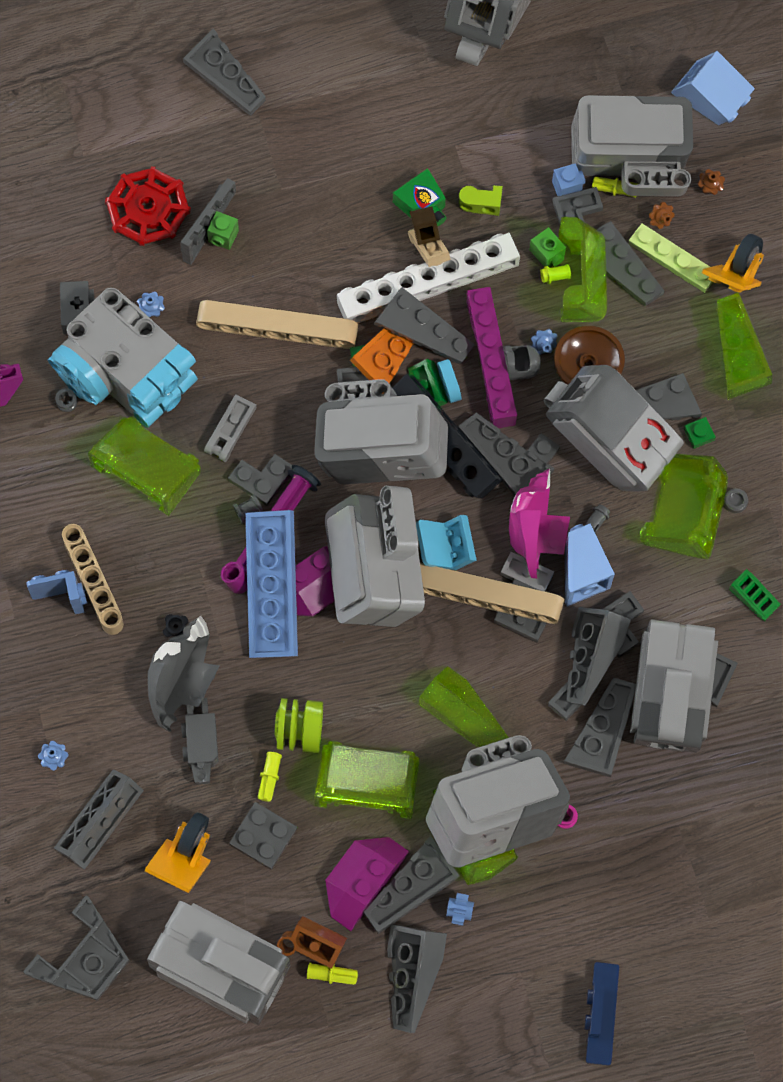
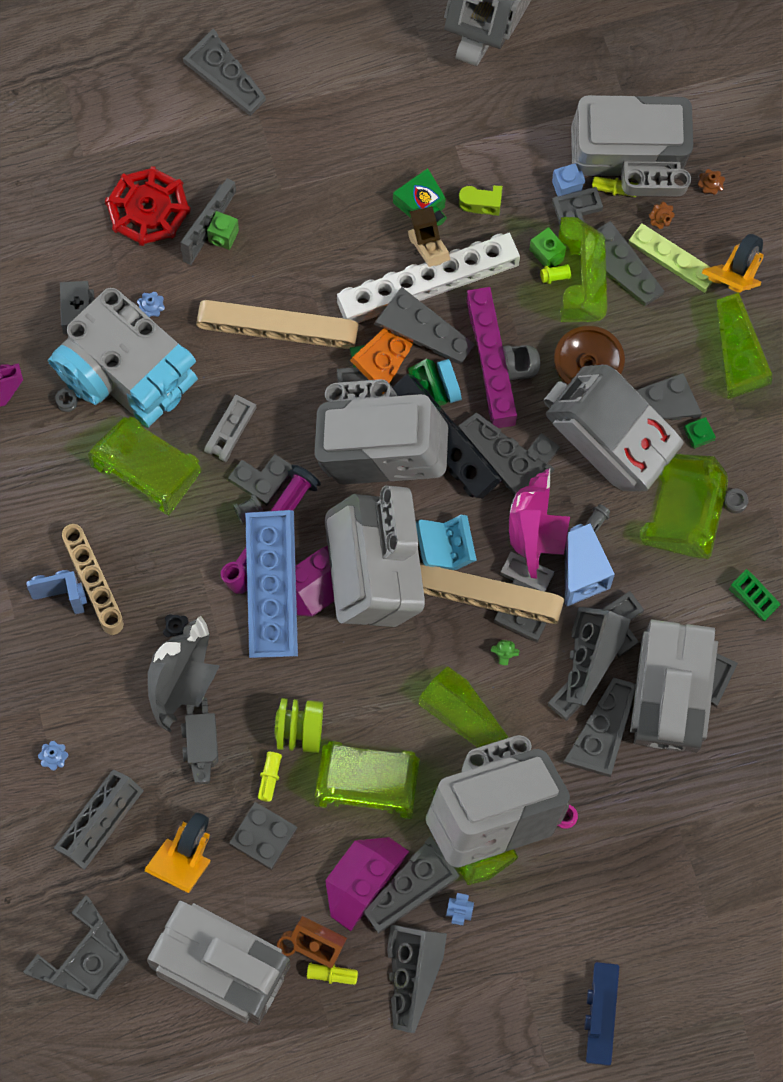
(505, 651): none -> bright green plant
(544, 341): medium blue plant -> none
(714, 88): light blue slope -> none

